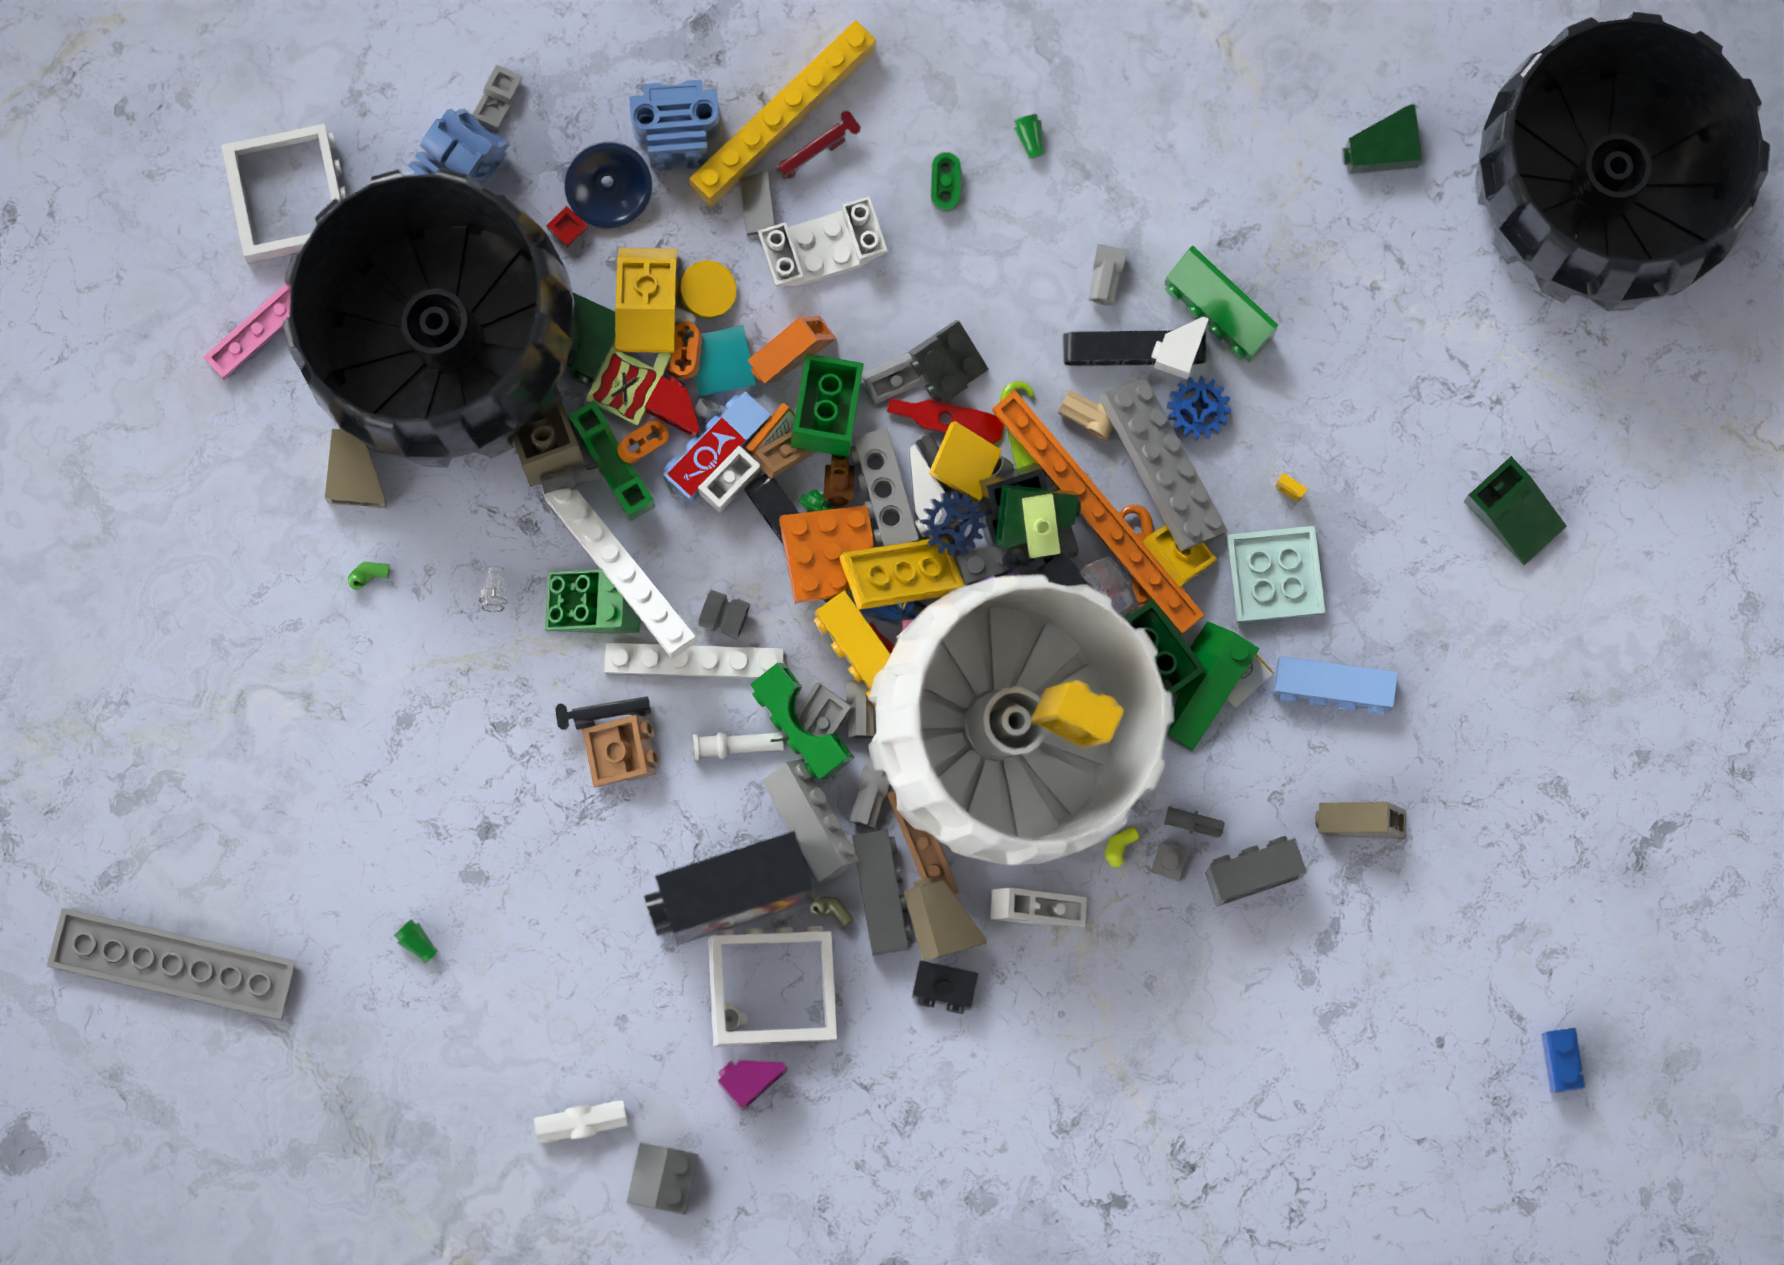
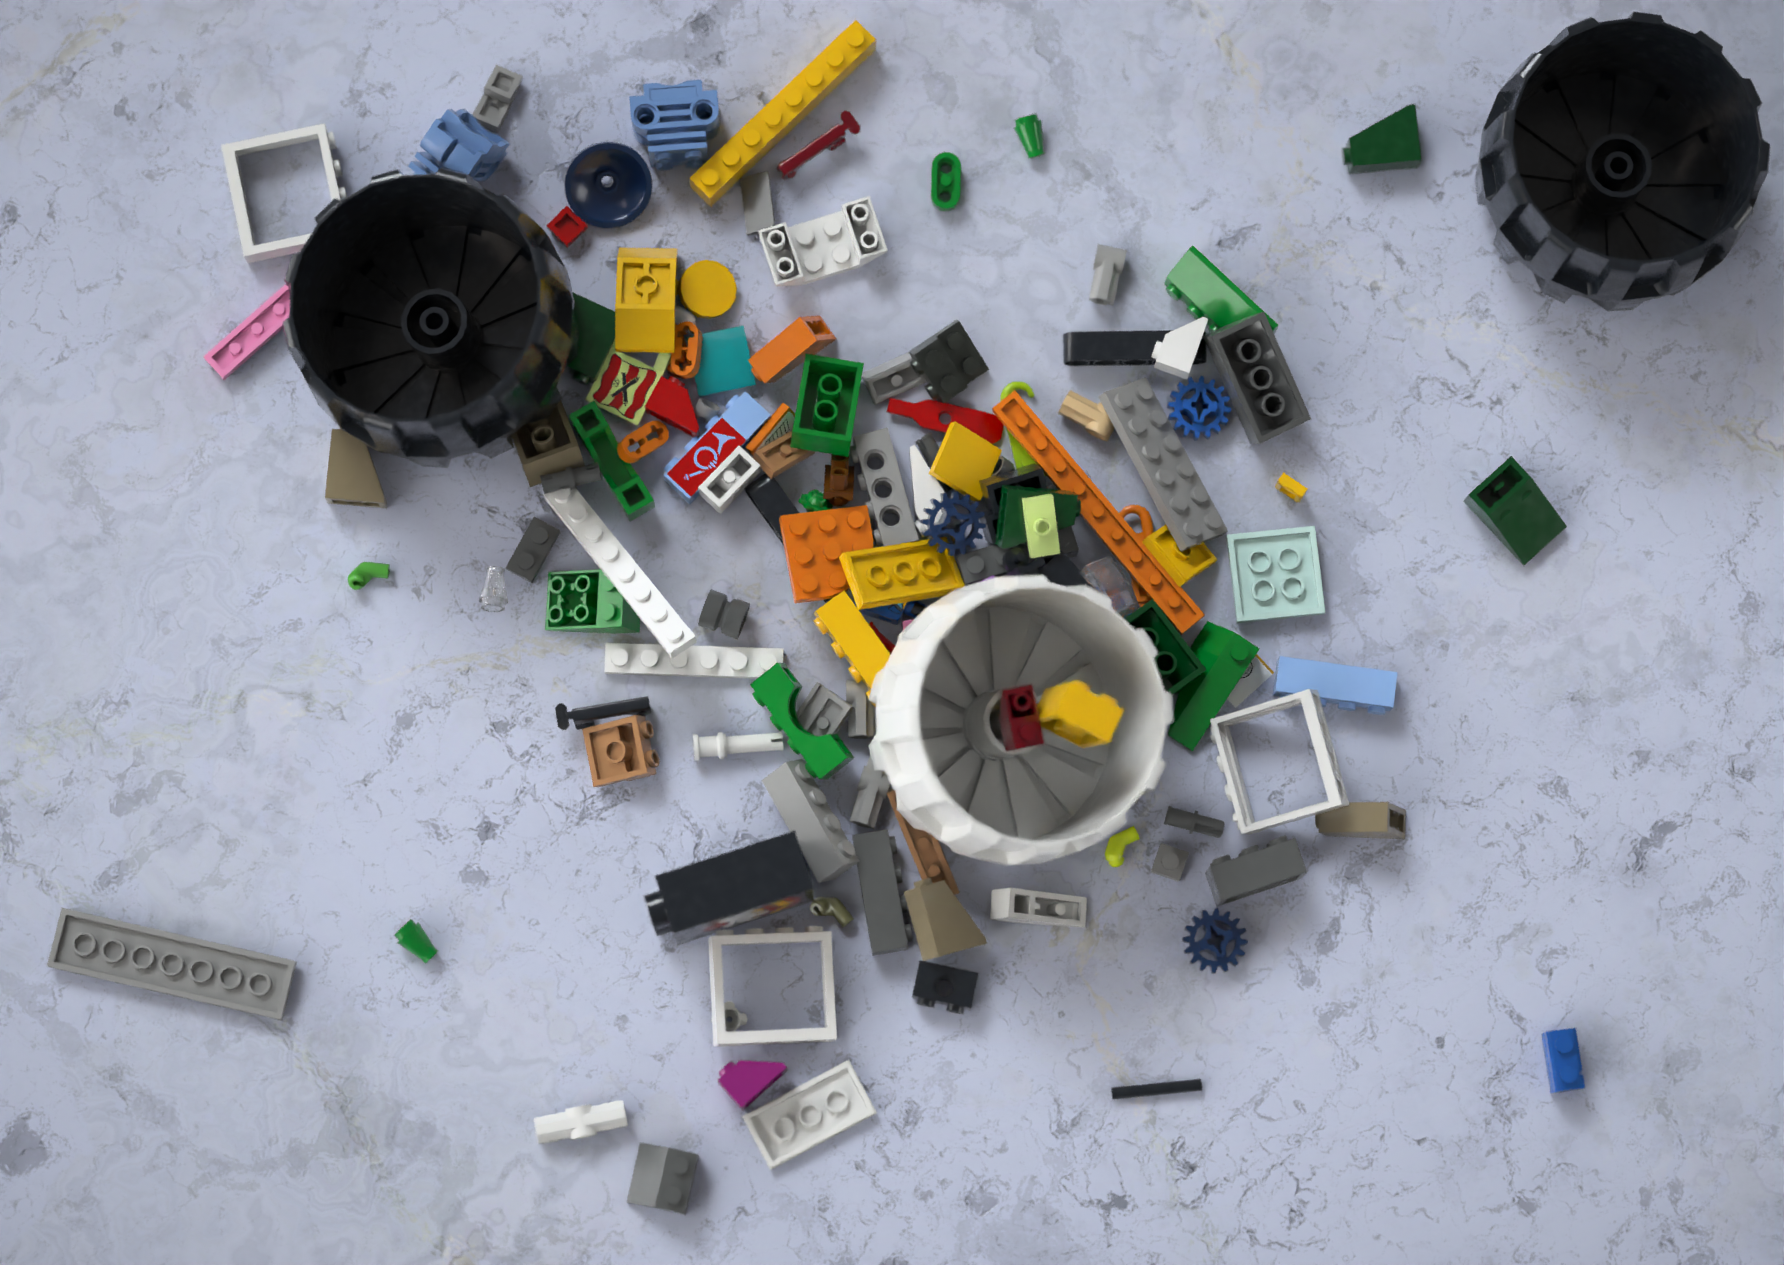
(533, 549): none -> dark grey plate
(809, 1114): none -> white tile
(1020, 718): none -> dark red slope
(1156, 1089): none -> black bar
(1202, 945): none -> dark blue gear
(1257, 378): none -> dark grey slope
(1323, 747): none -> white window

